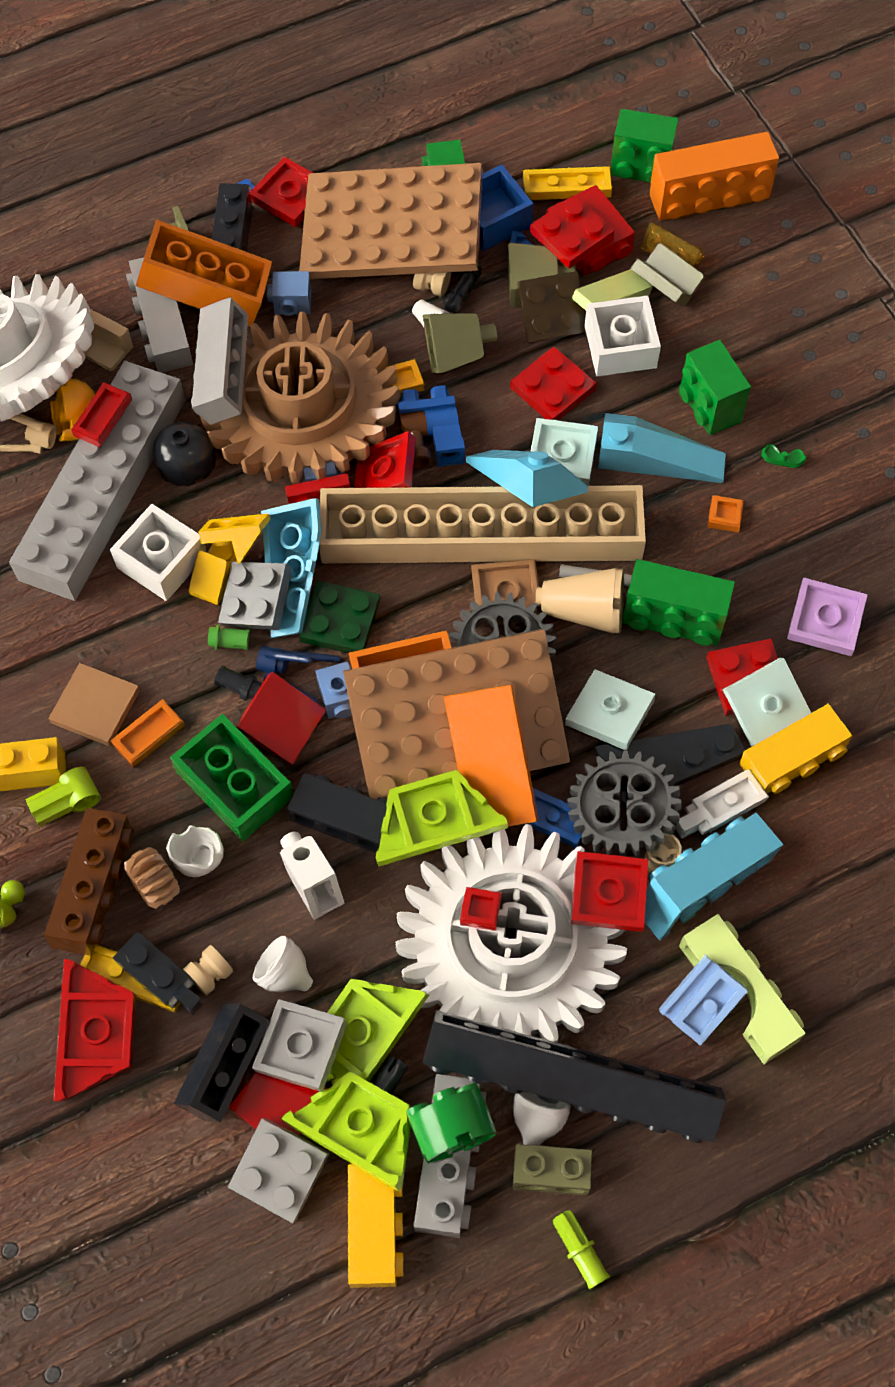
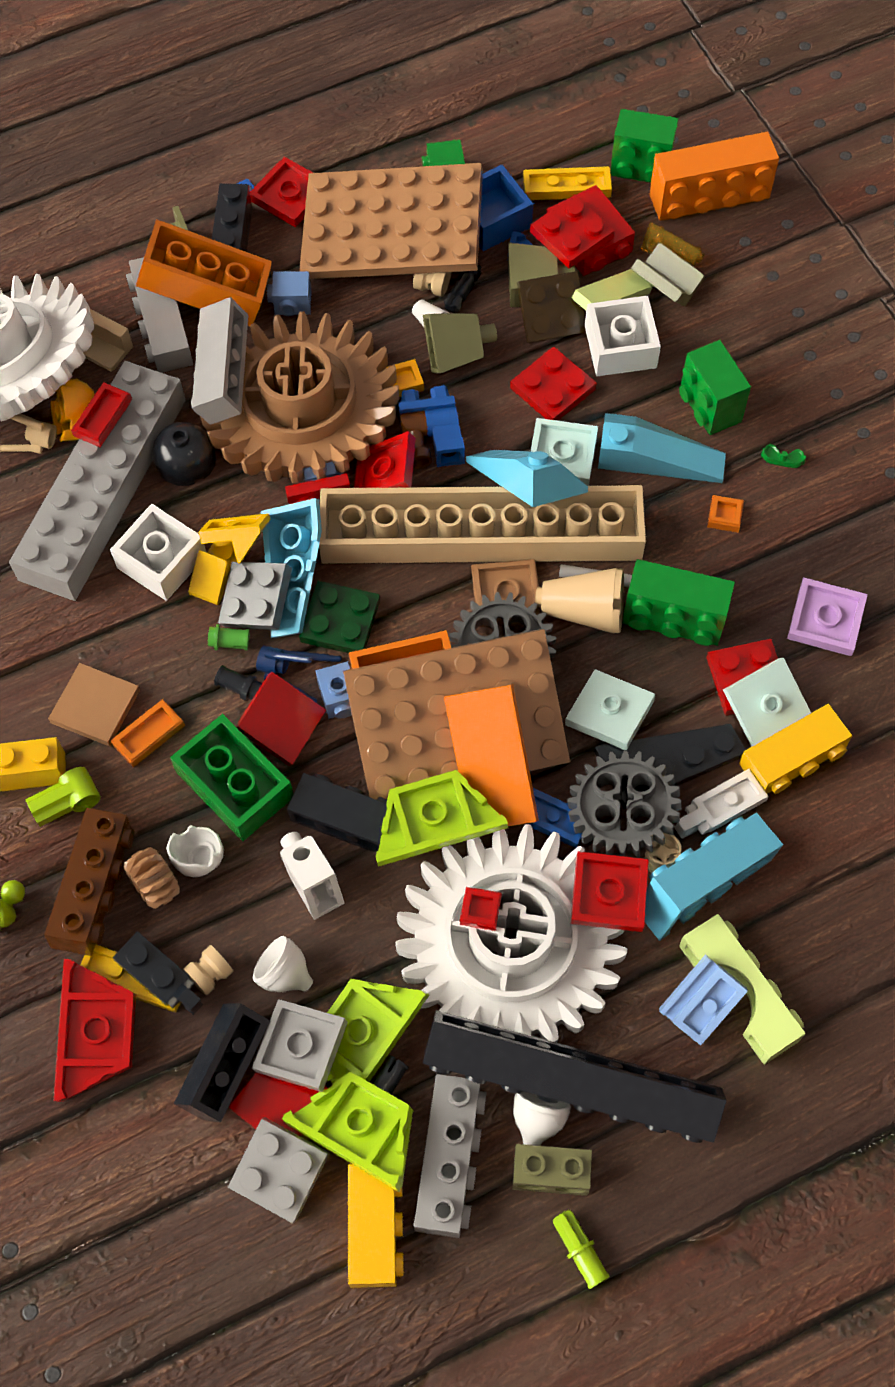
(451, 1123): green brick -> none

